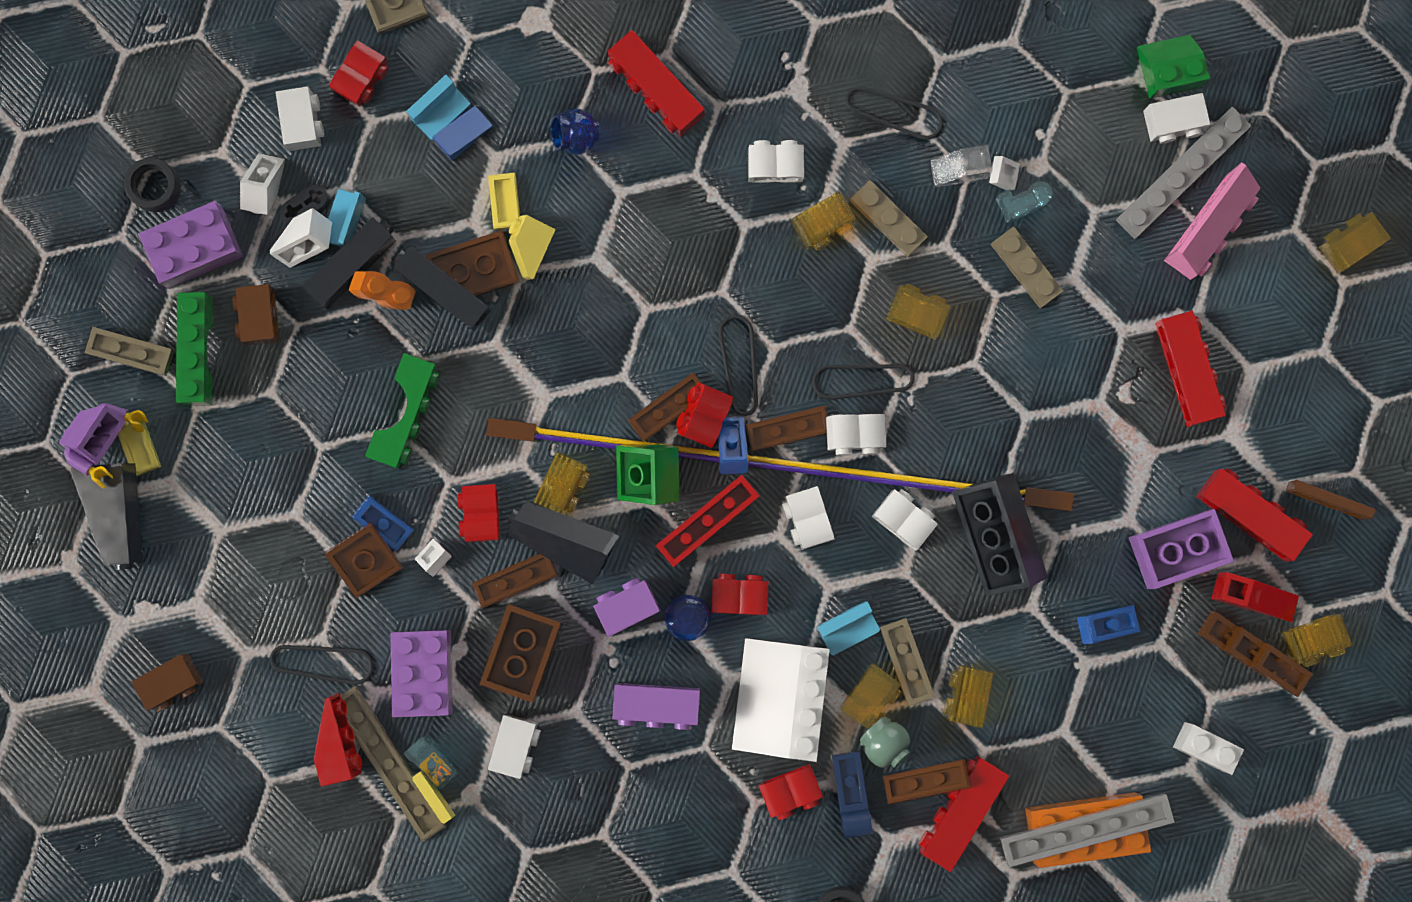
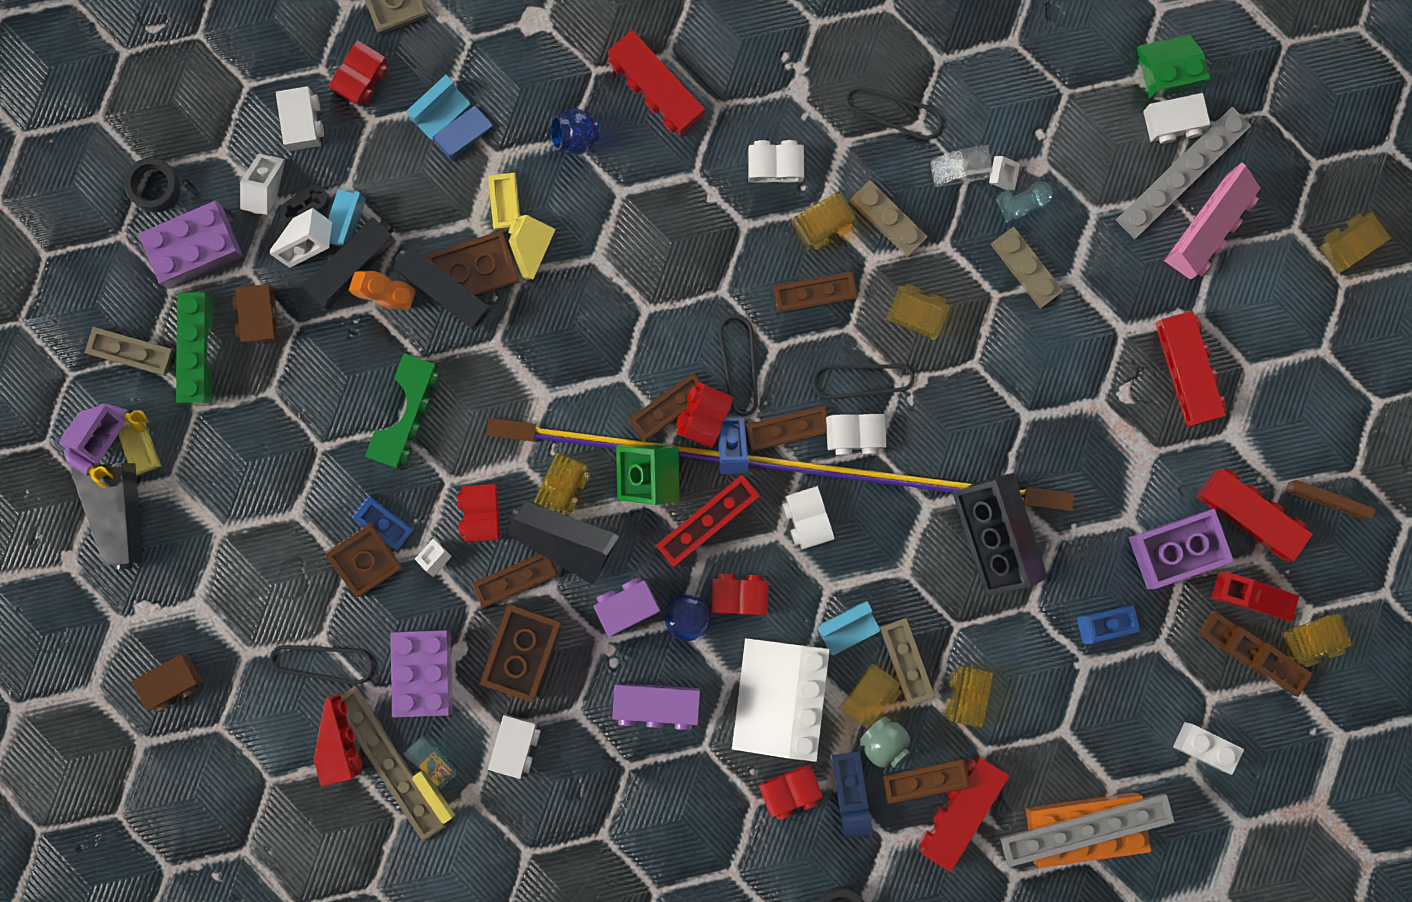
(815, 292): none -> reddish brown tile
(905, 519): white brick -> none

